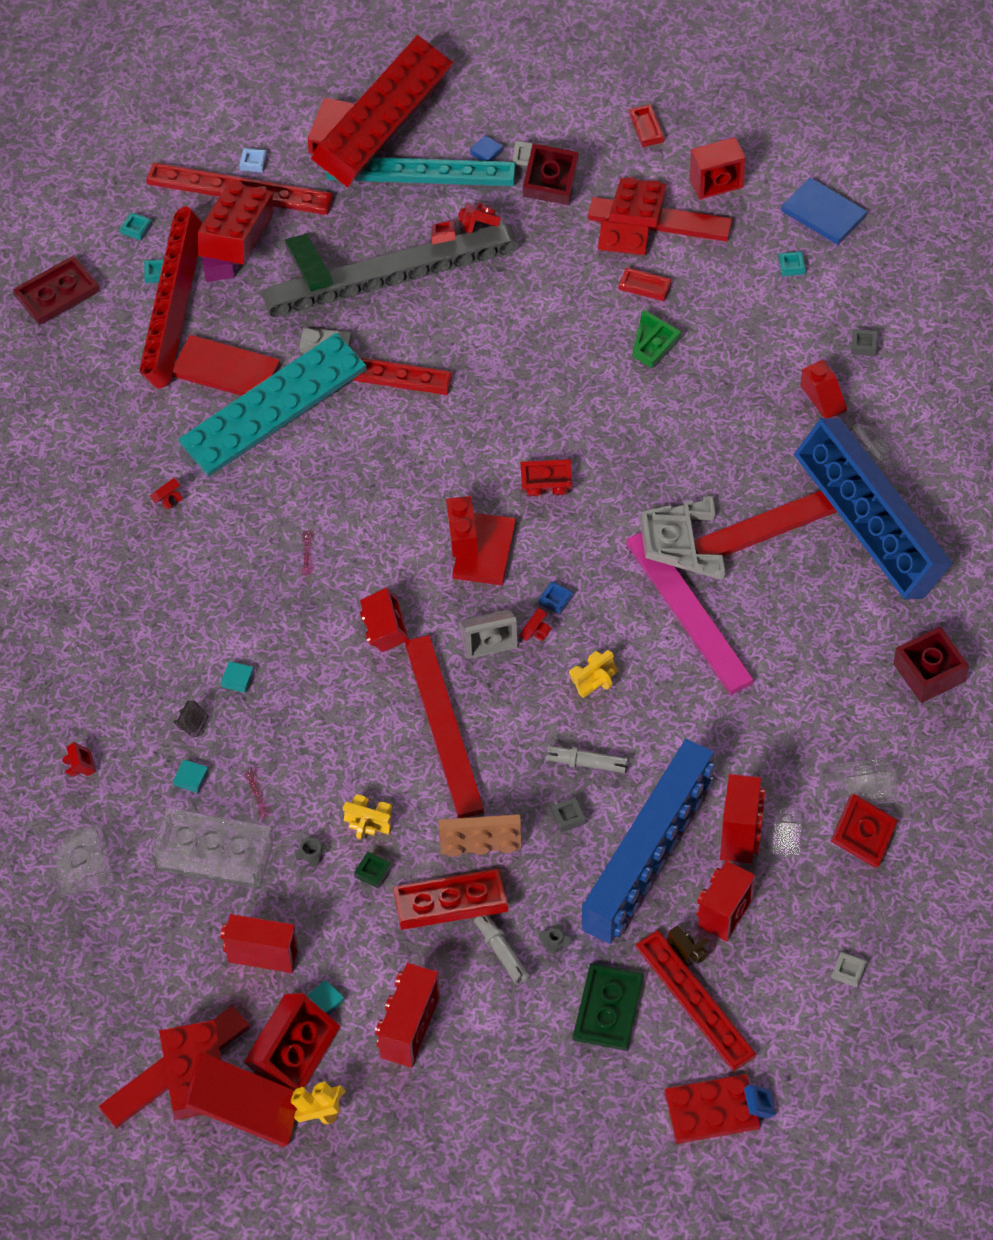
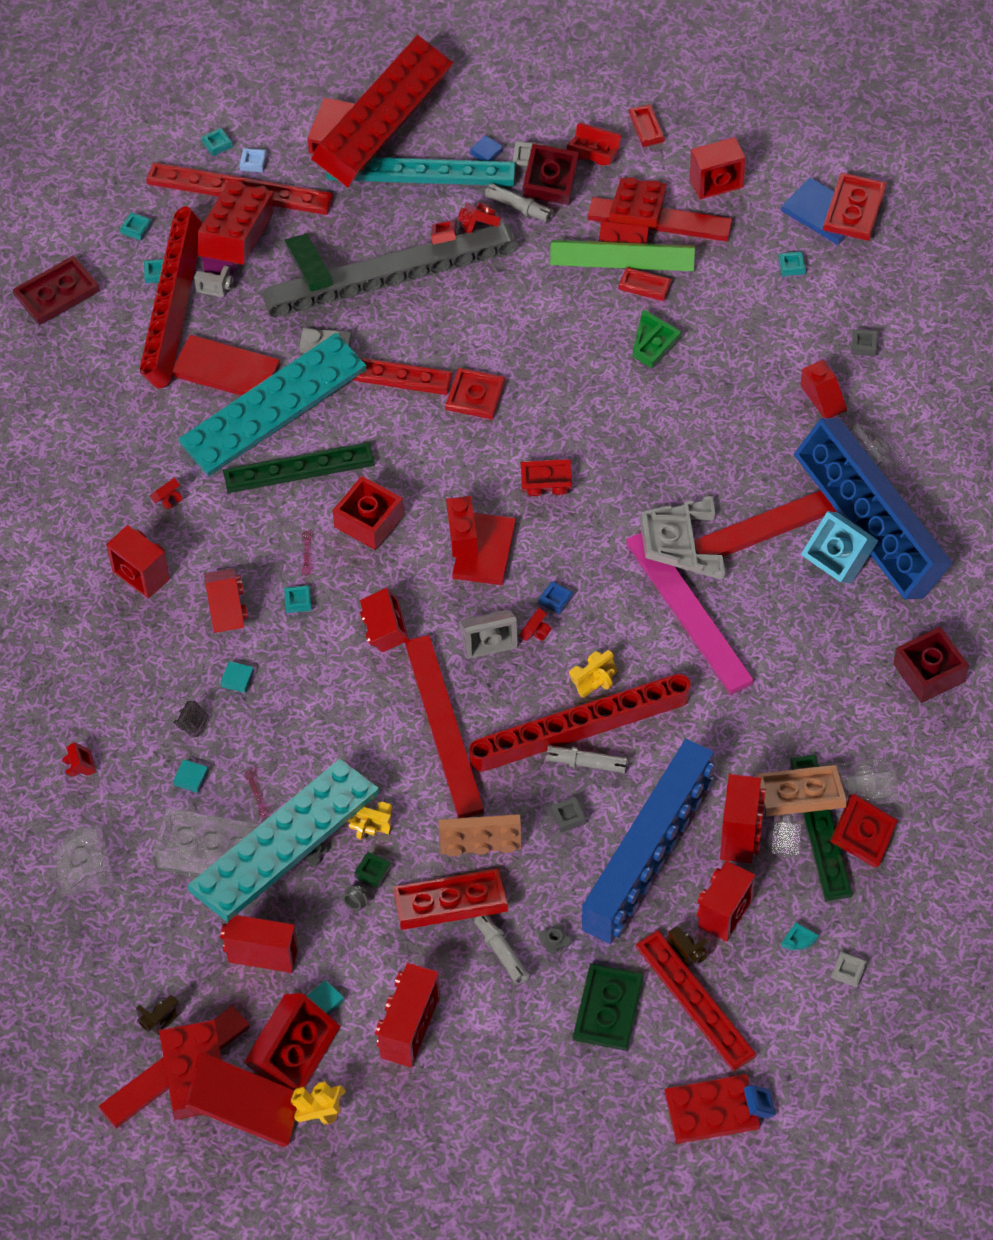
(138, 561): none -> red brick
(162, 1016): none -> dark brown bracket
(214, 284): none -> light grey bracket
(217, 142): none -> teal tile
(223, 598): none -> red brick
(283, 840): none -> teal plate
(297, 599): none -> teal tile
(298, 467): none -> dark green tile
(355, 897): none -> dark grey plate
(368, 512): none -> red brick
(475, 393): none -> red tile
(526, 206): none -> light grey pin
(571, 731): none -> red beam
(595, 144): none -> red bracket
(622, 255): none -> bright green tile
(799, 937): none -> teal tile
(802, 790): none -> nougat plate
(826, 854): none -> dark green tile
(839, 547): none -> medium azure brick
(854, 206): none -> red tile

